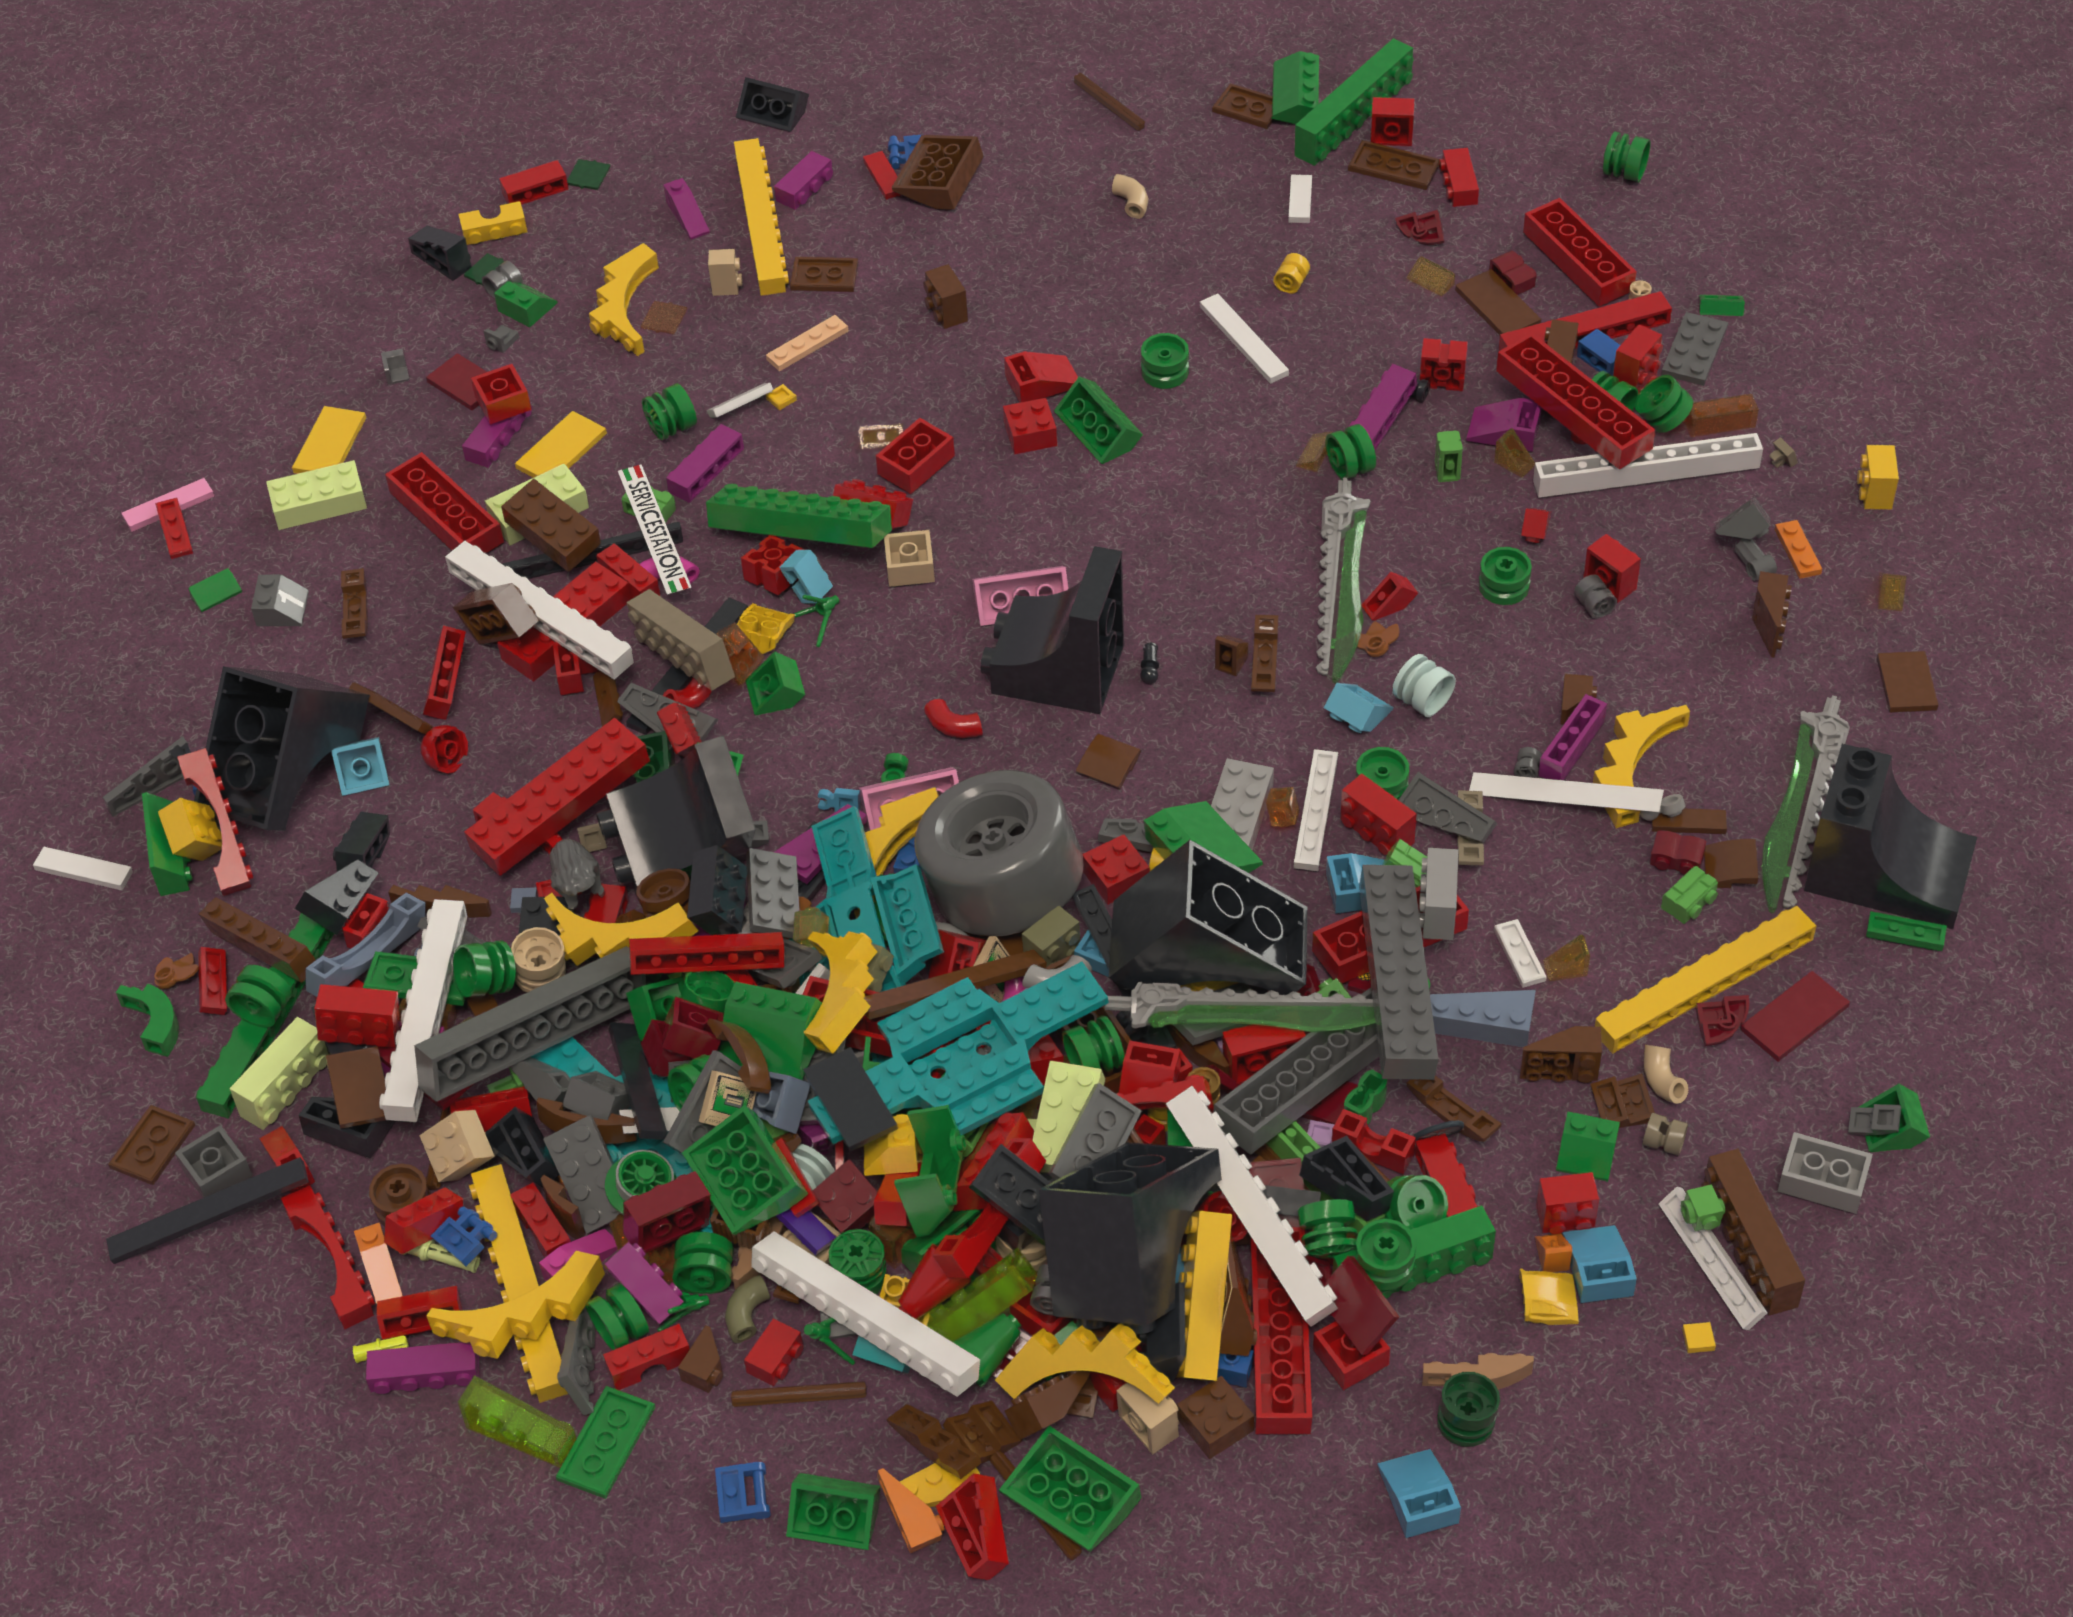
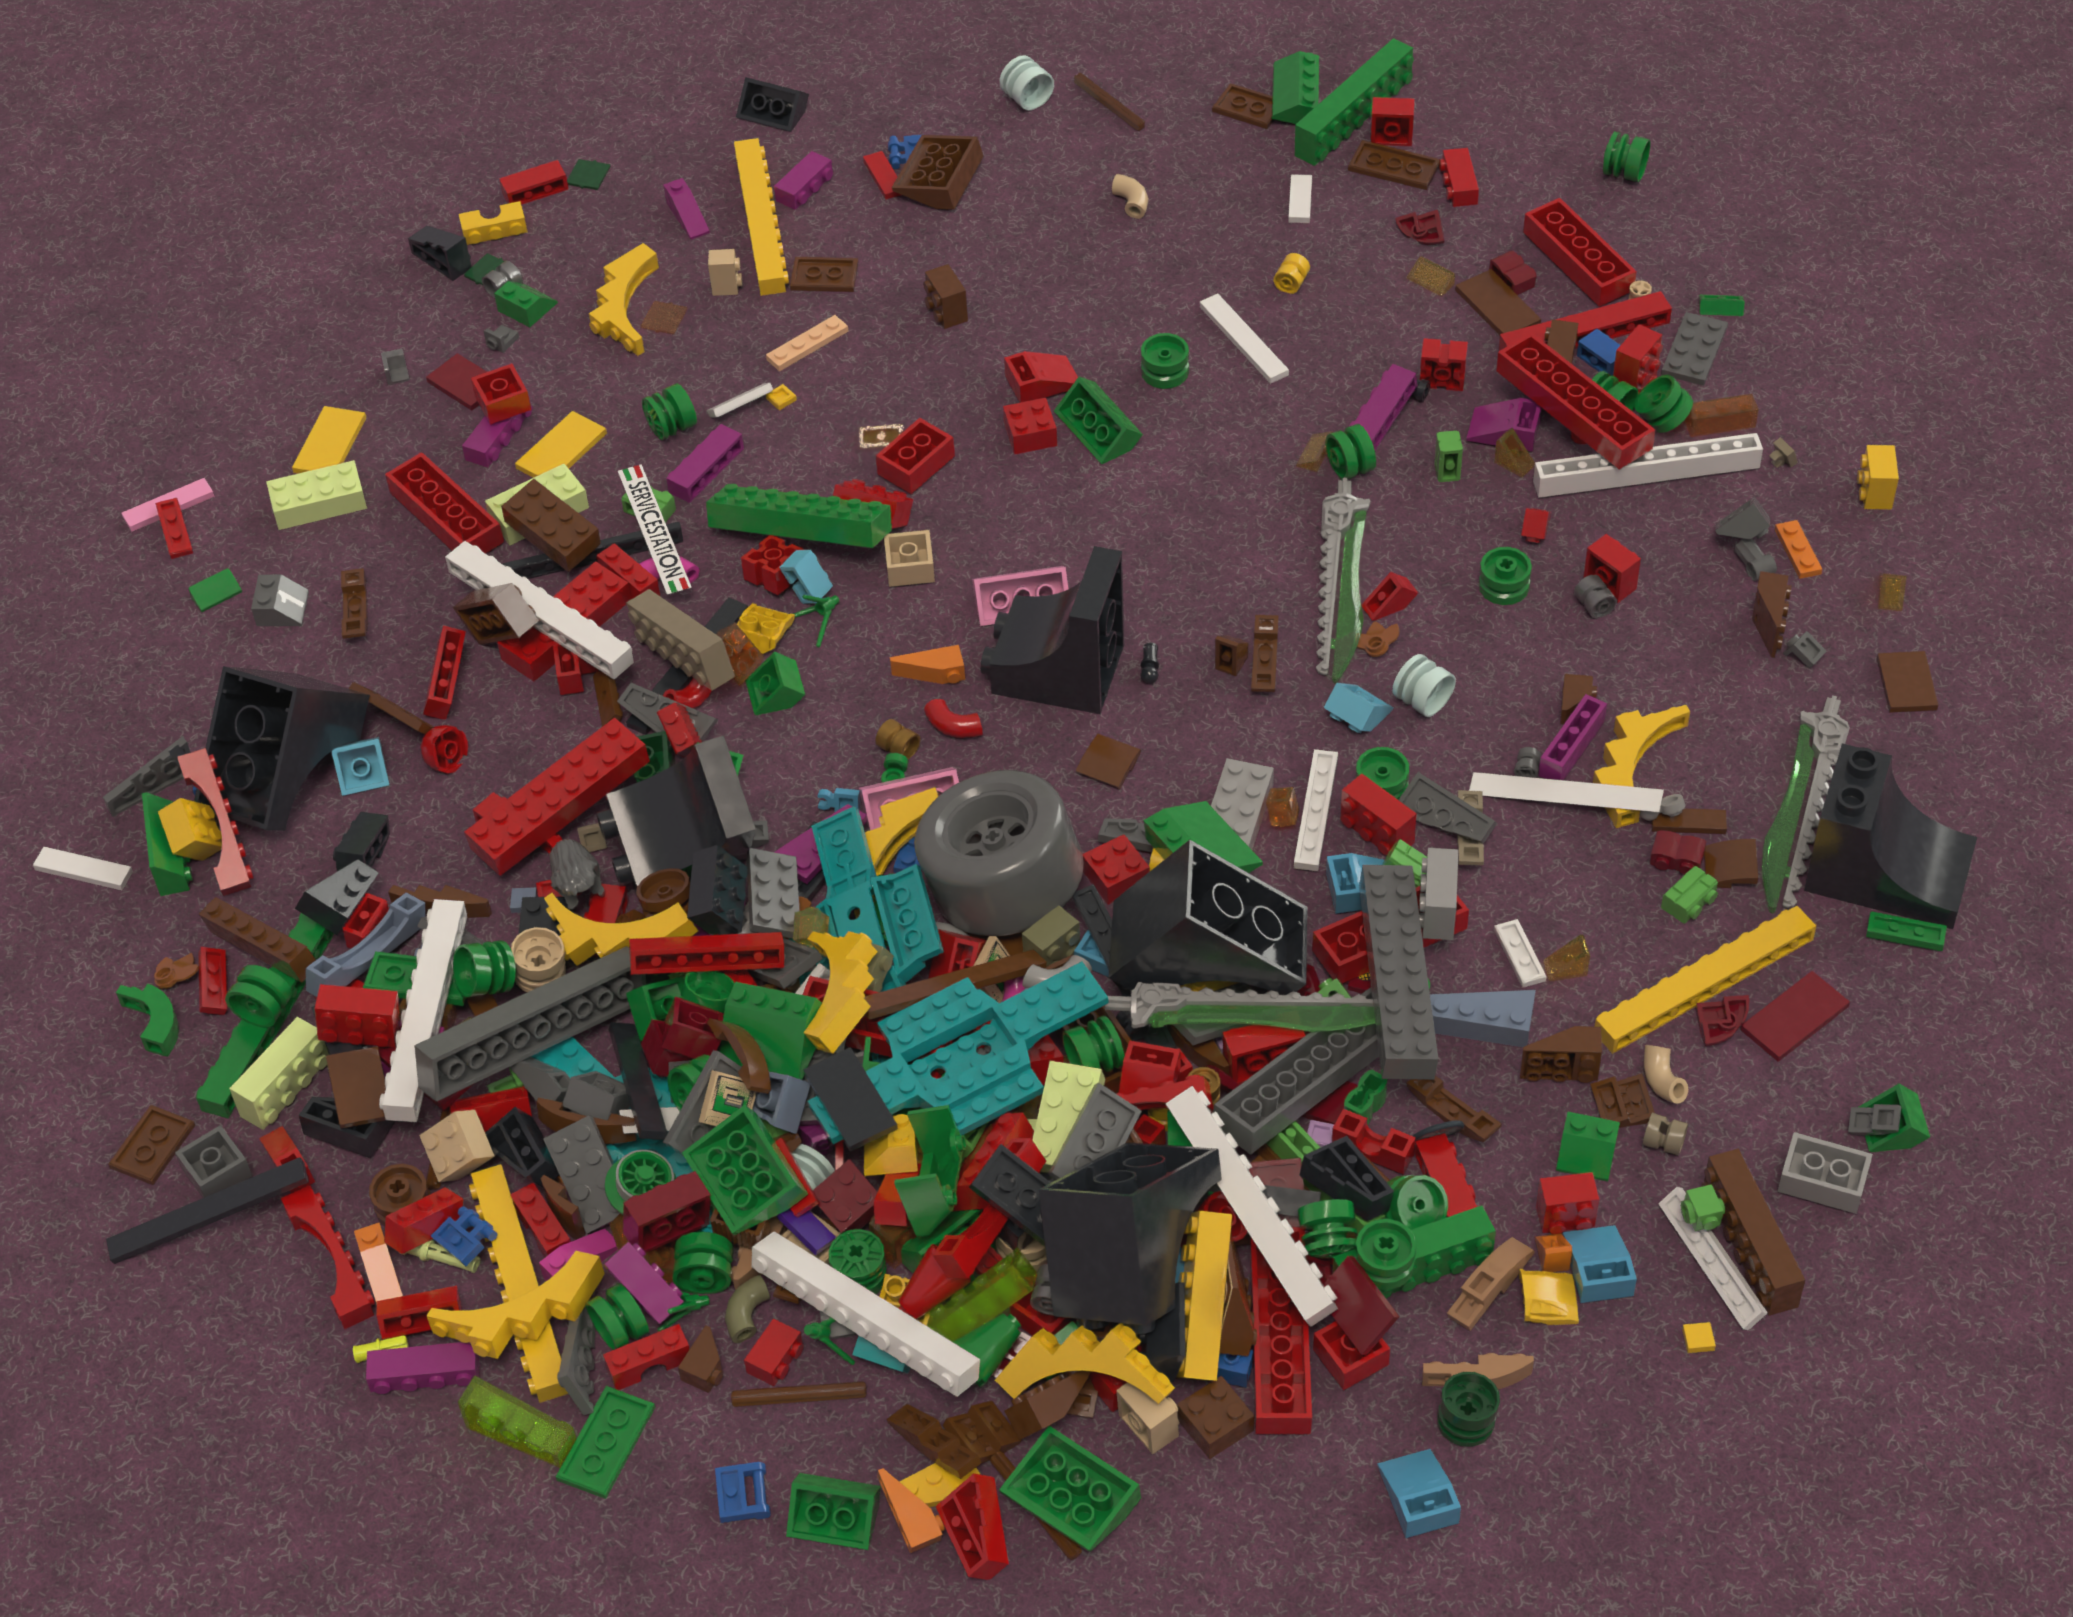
(897, 739): none -> pearl gold wheel
(934, 665): none -> orange slope
(1026, 82): none -> light aqua wheel
(1488, 1280): none -> medium nougat slope
(1805, 648): none -> dark grey bracket

